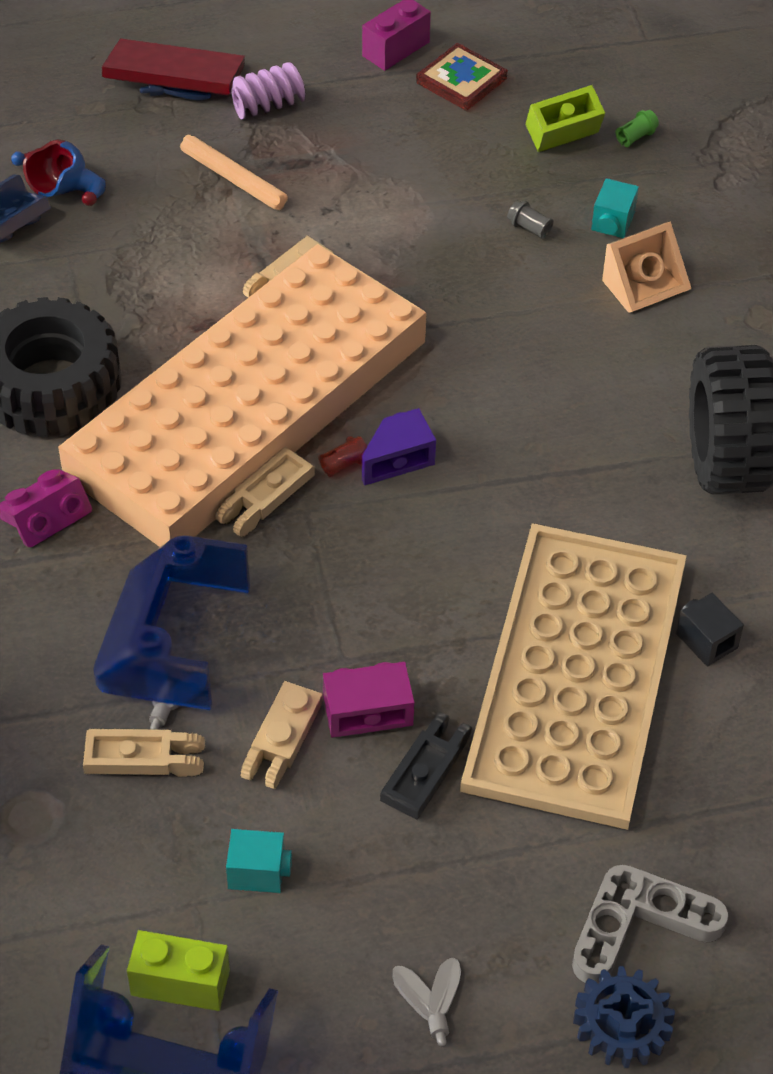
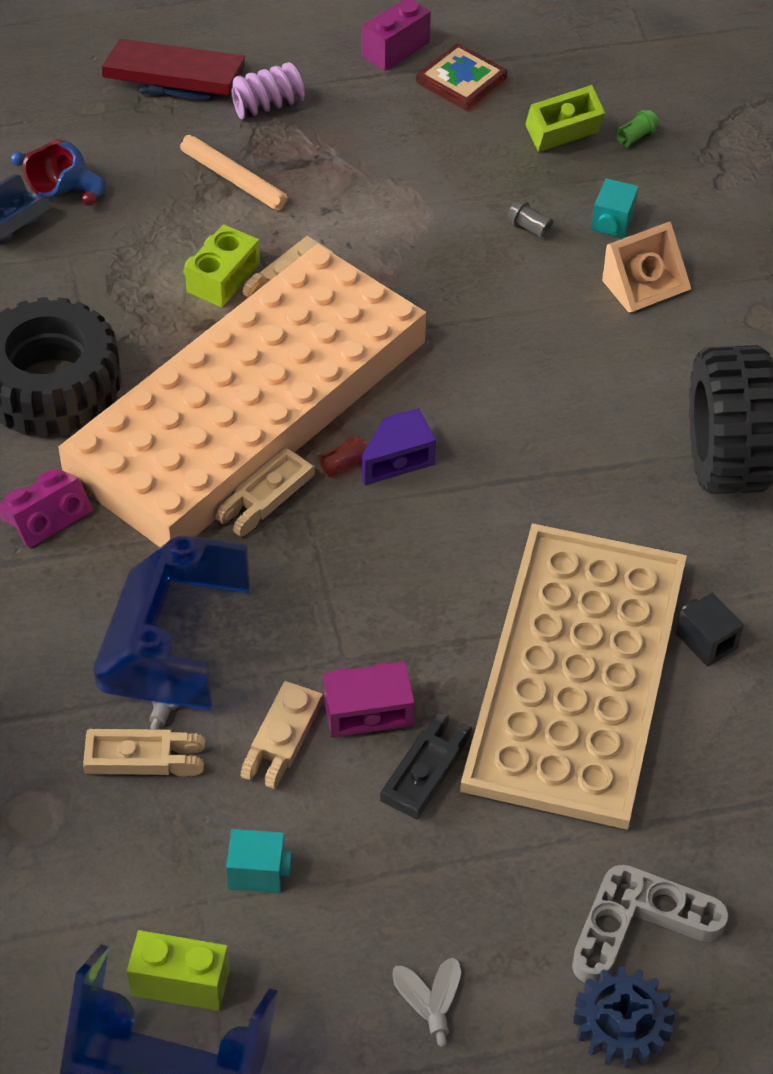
(222, 265): none -> lime brick

